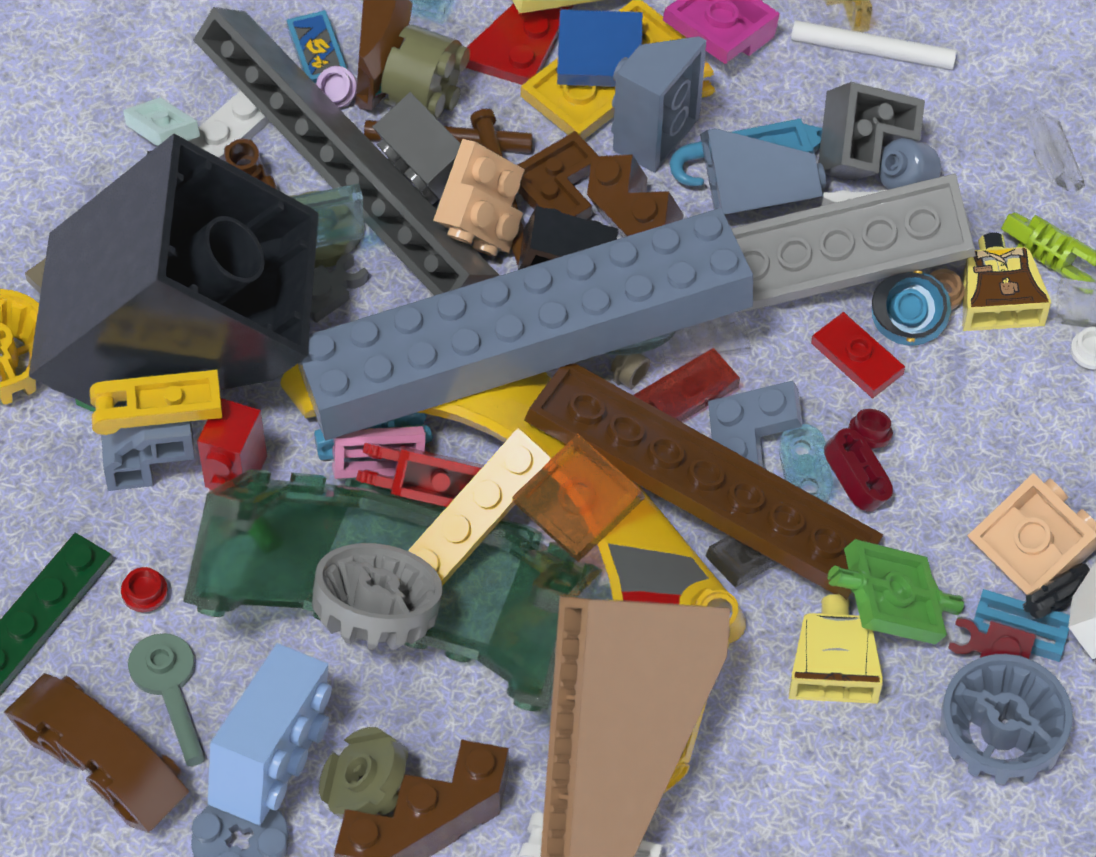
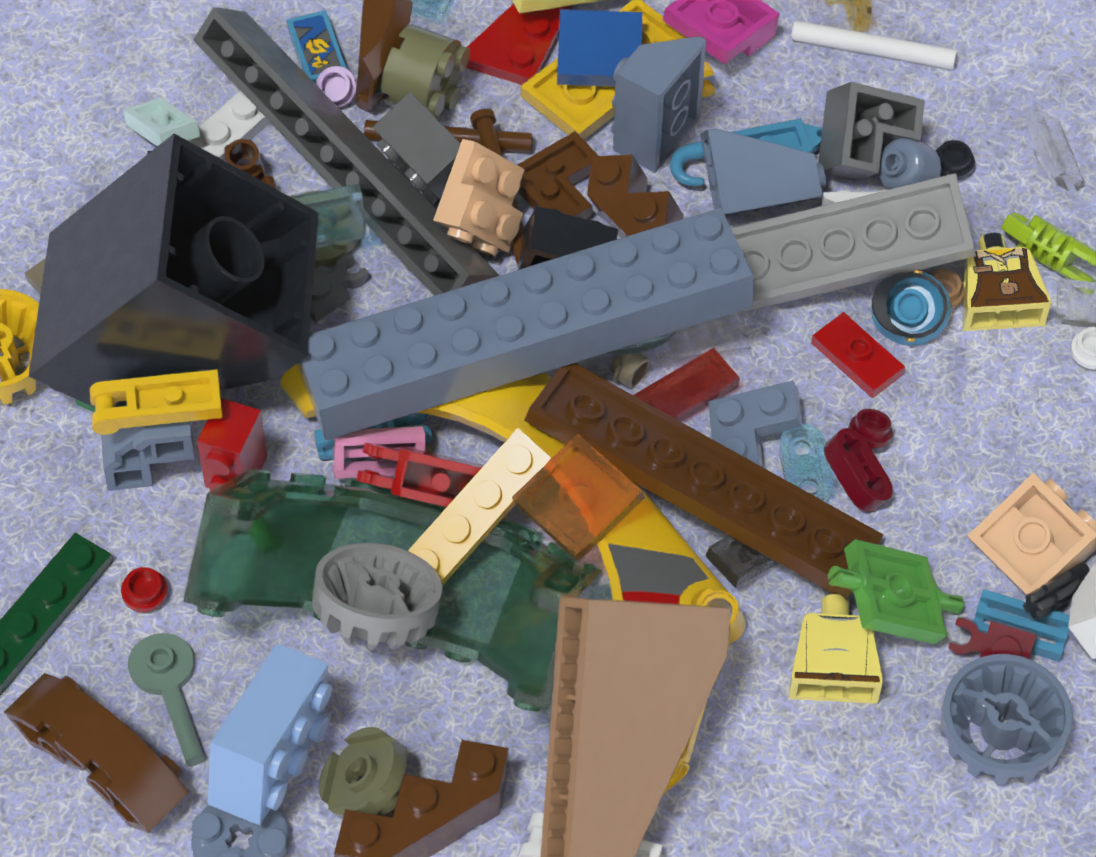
(956, 158): none -> black plate

